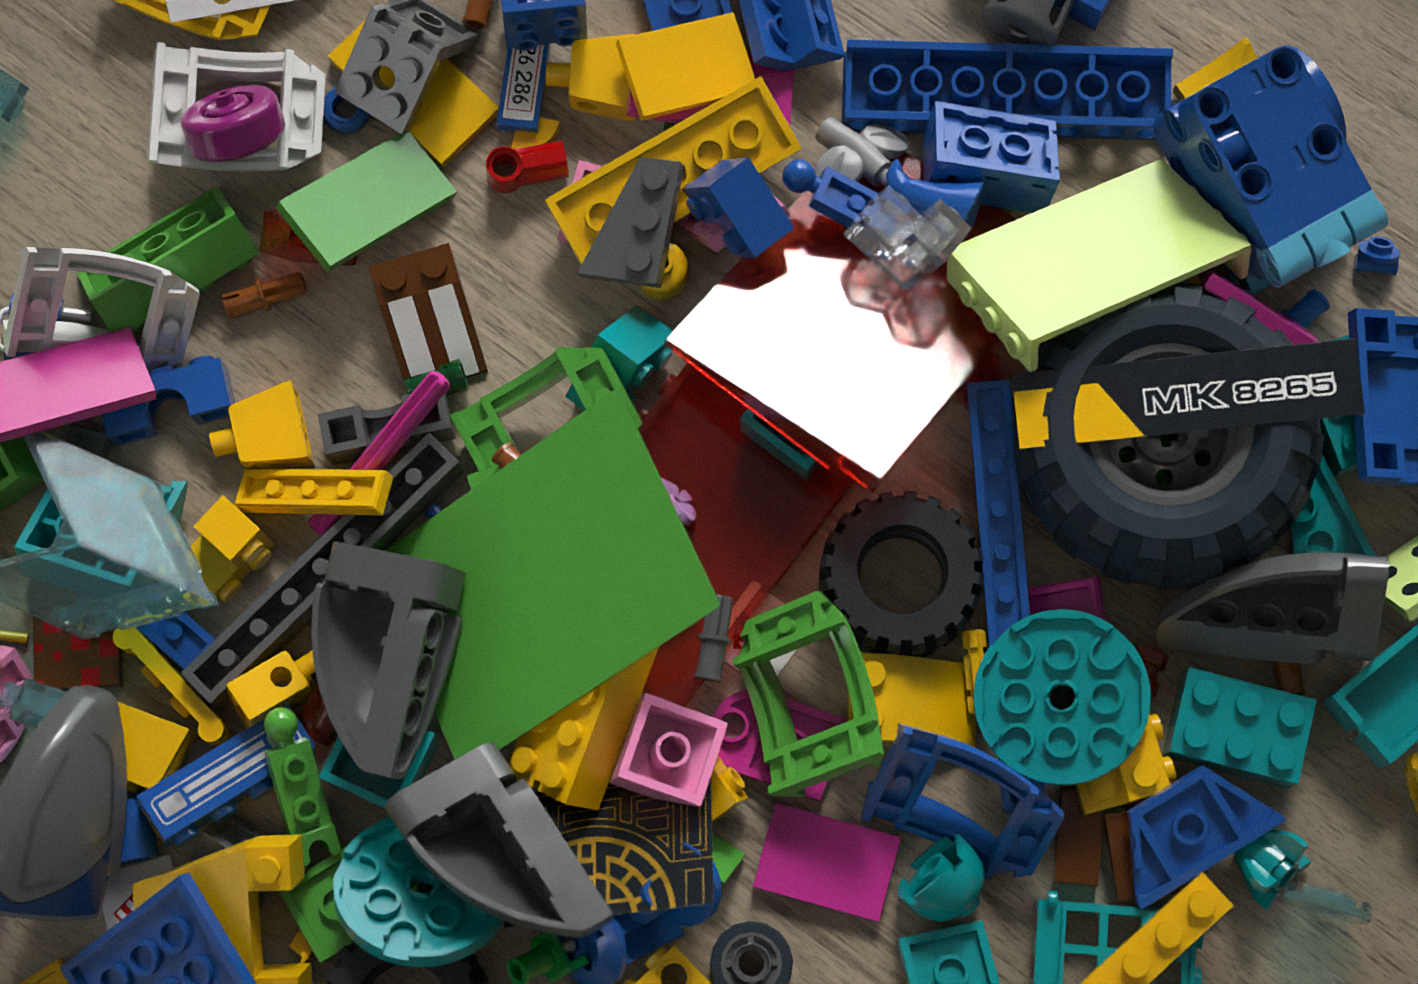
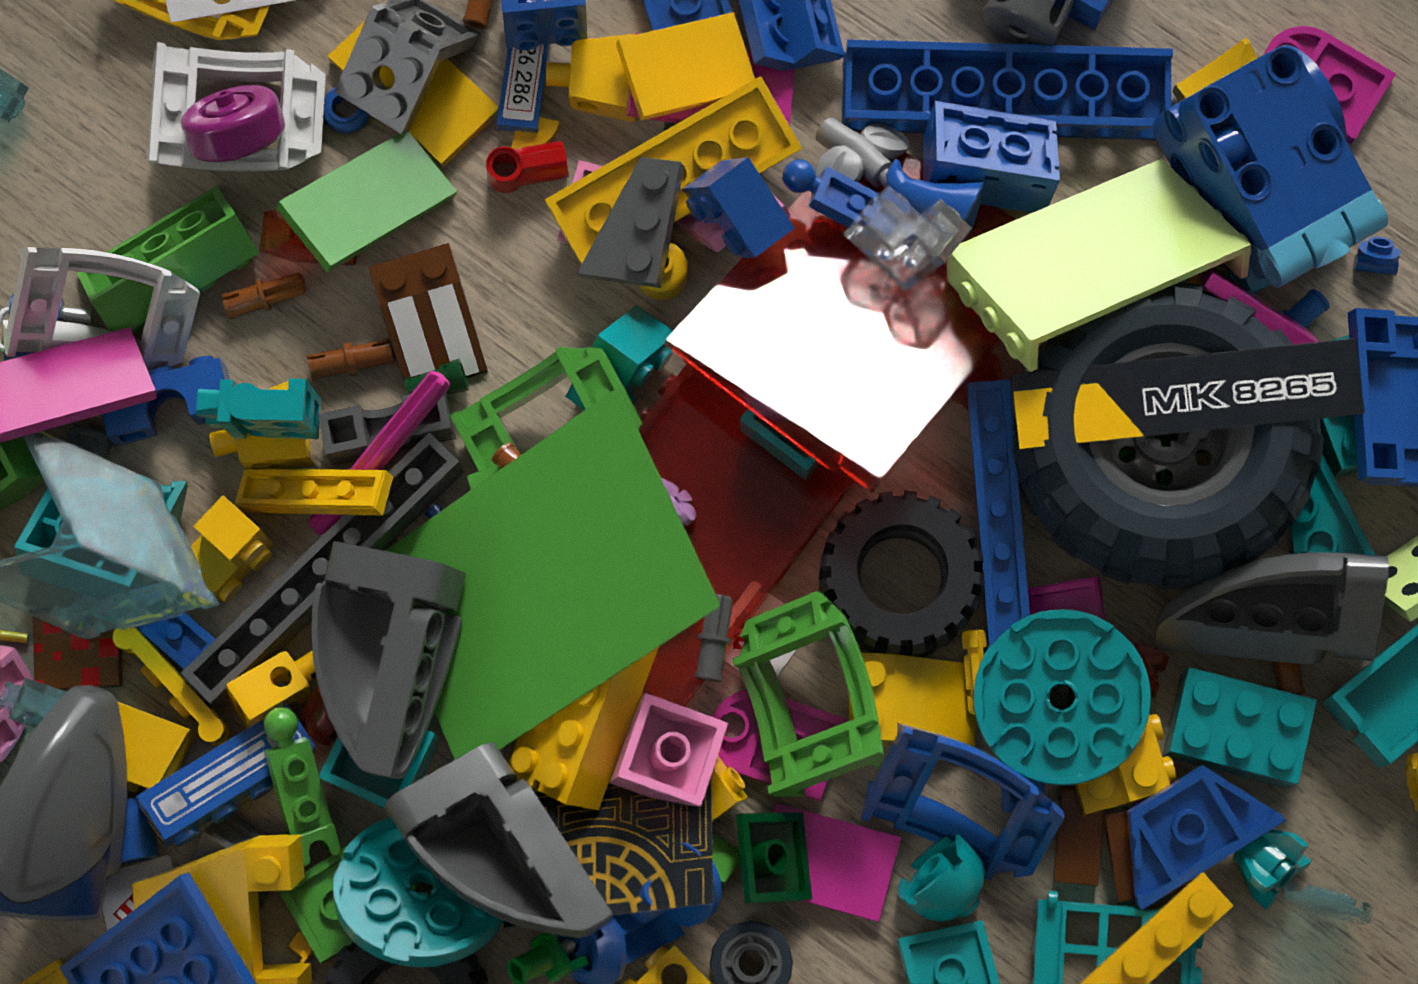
(262, 411): none -> teal hips
(350, 359): none -> dark orange pin
(773, 858): none -> dark green slope
(1353, 76): none -> dark pink tile

